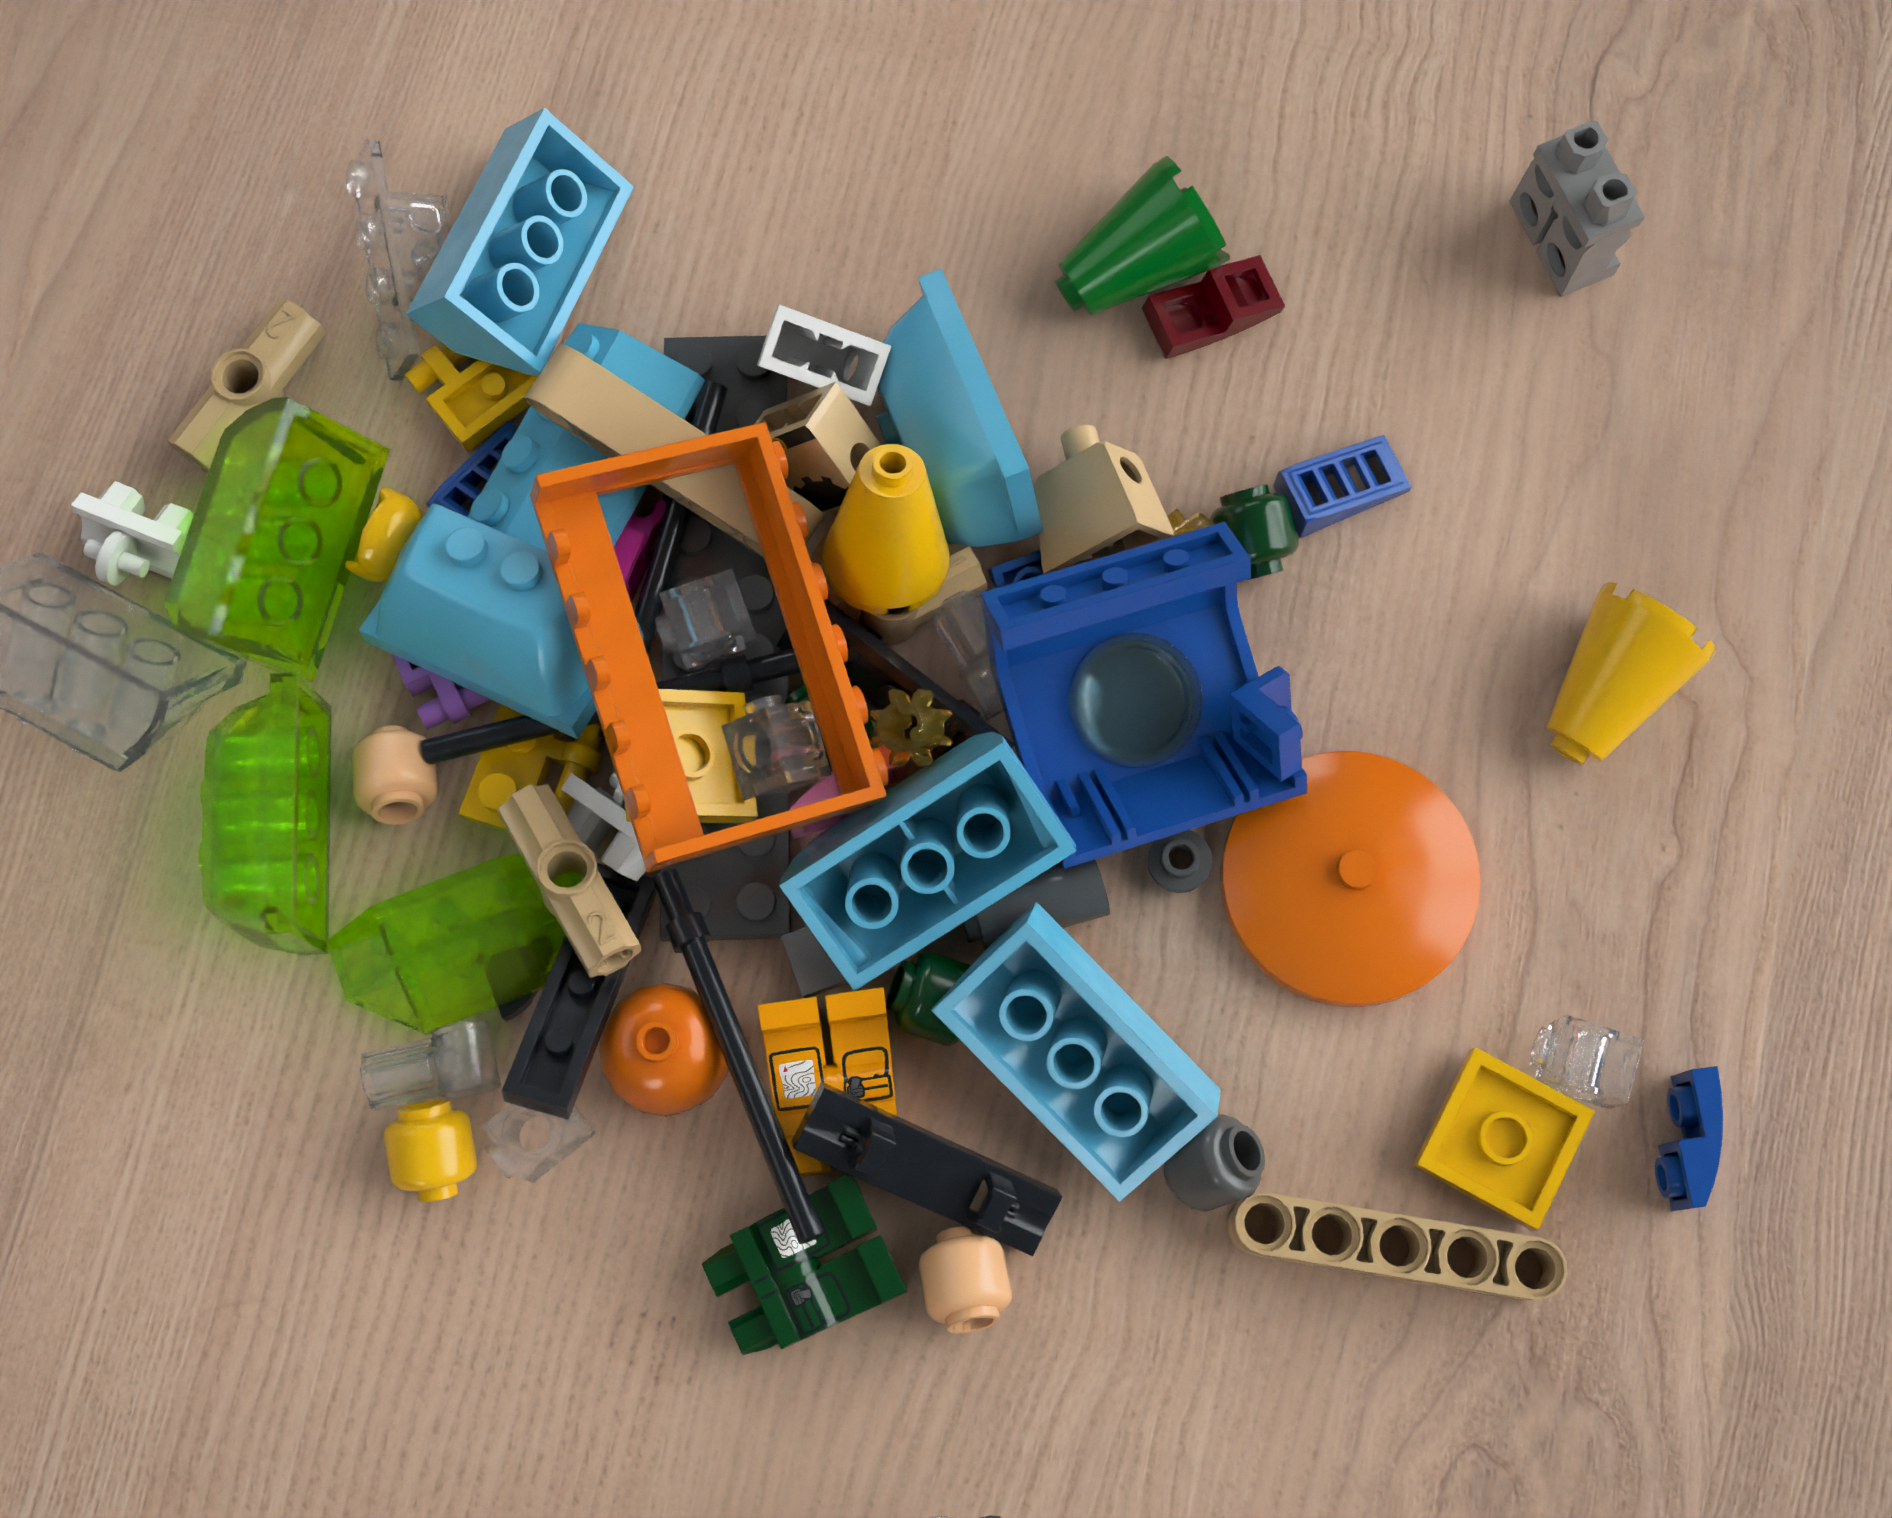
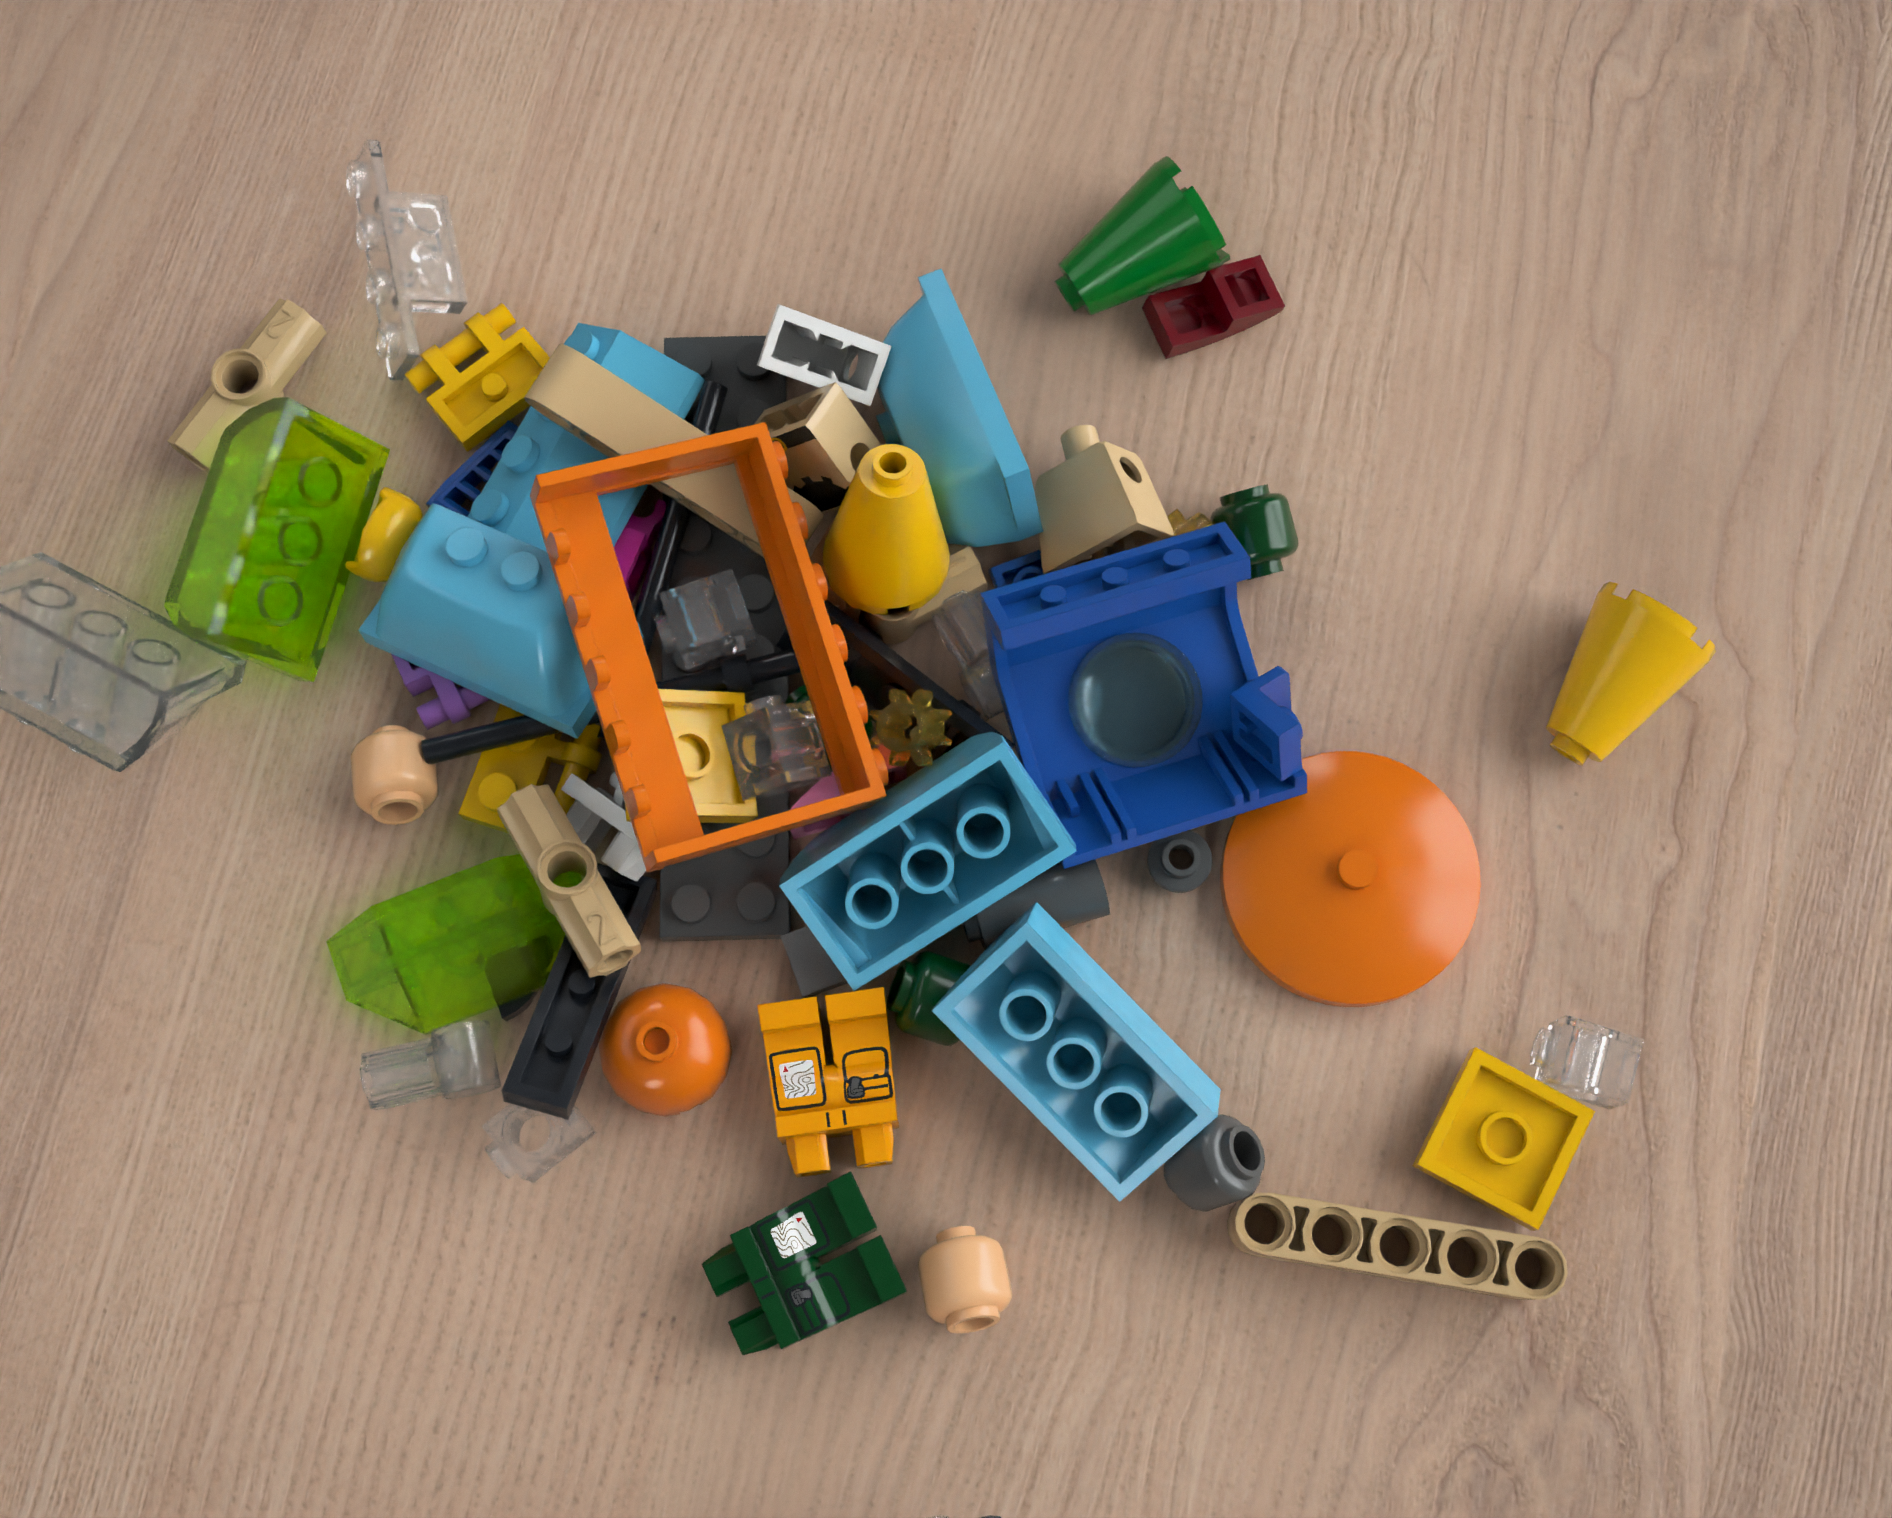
(126, 540): white hips -> none
(270, 818): clear neon green windscreen -> none
(430, 1149): yellow head -> none
(522, 247): medium azure slope -> none
(690, 937): black bar -> none
(925, 1168): black hinge -> none
(1312, 518): blue slope -> none
(1580, 207): light grey hips -> none
(1690, 1165): blue slope -> none

